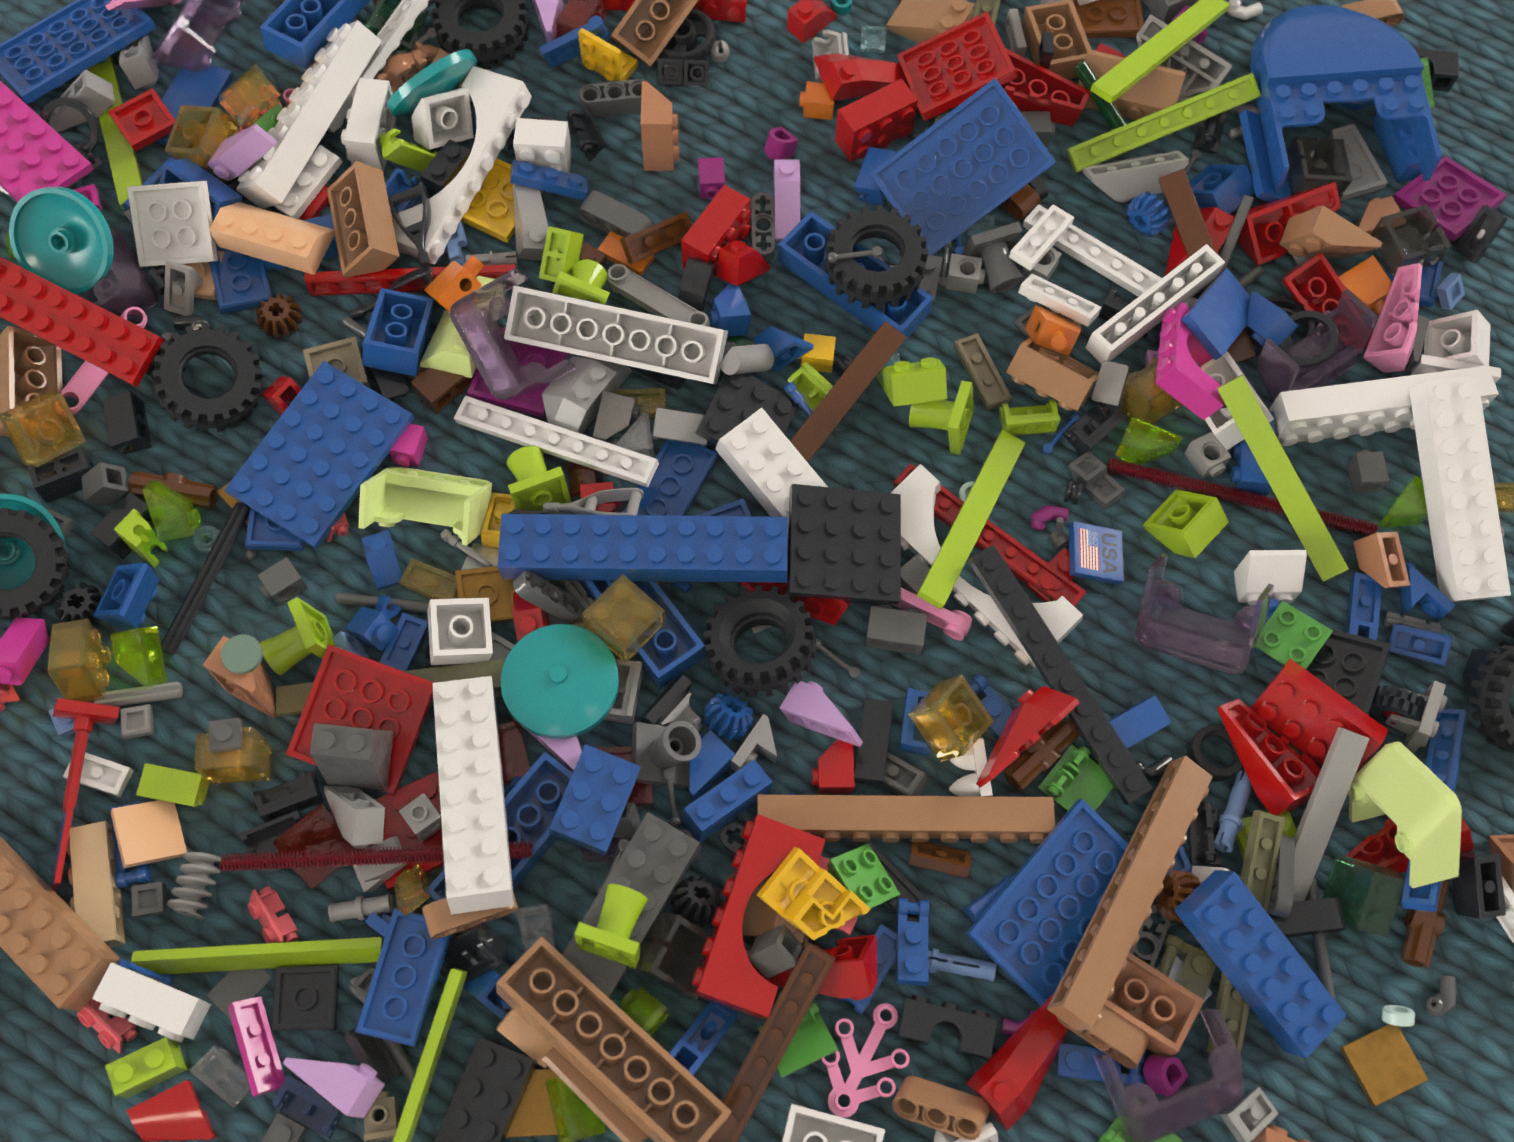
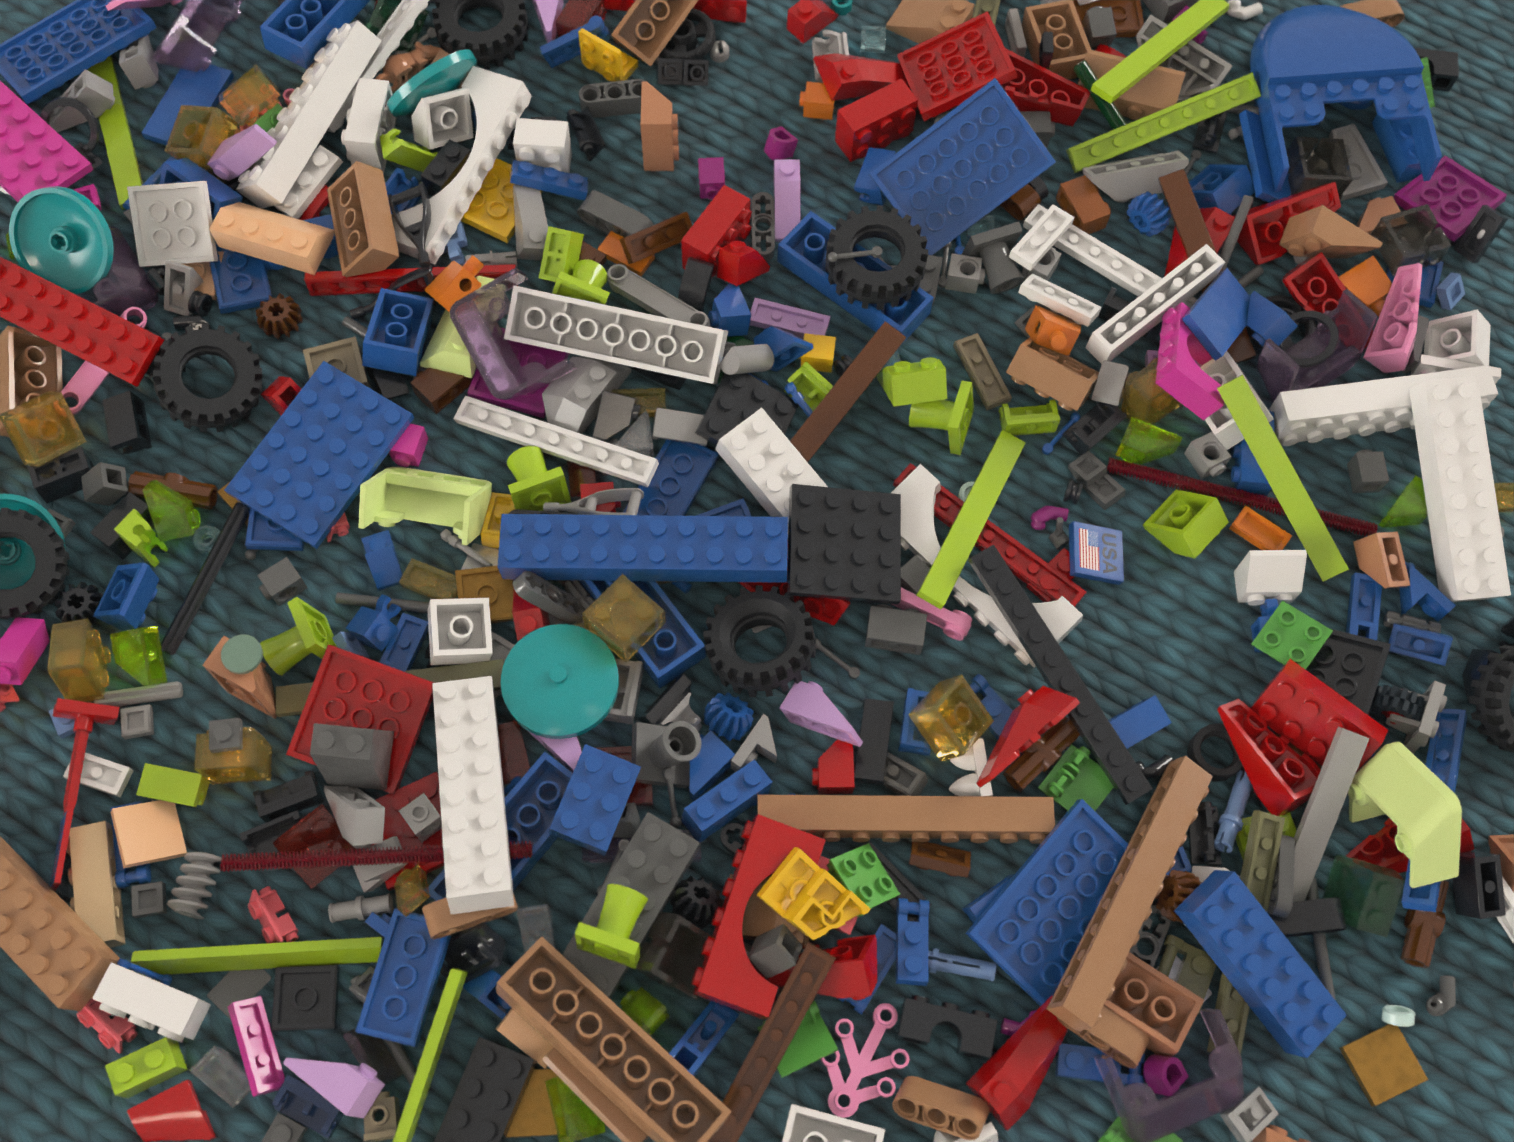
(143, 119): red plate -> none
(200, 303): none -> black bush
(788, 318): none -> lavender plate
(1082, 201): none -> dark orange brick
(1099, 26): none -> dark grey brick
(1196, 635): clear purple windscreen -> none
(1259, 530): none -> orange tile

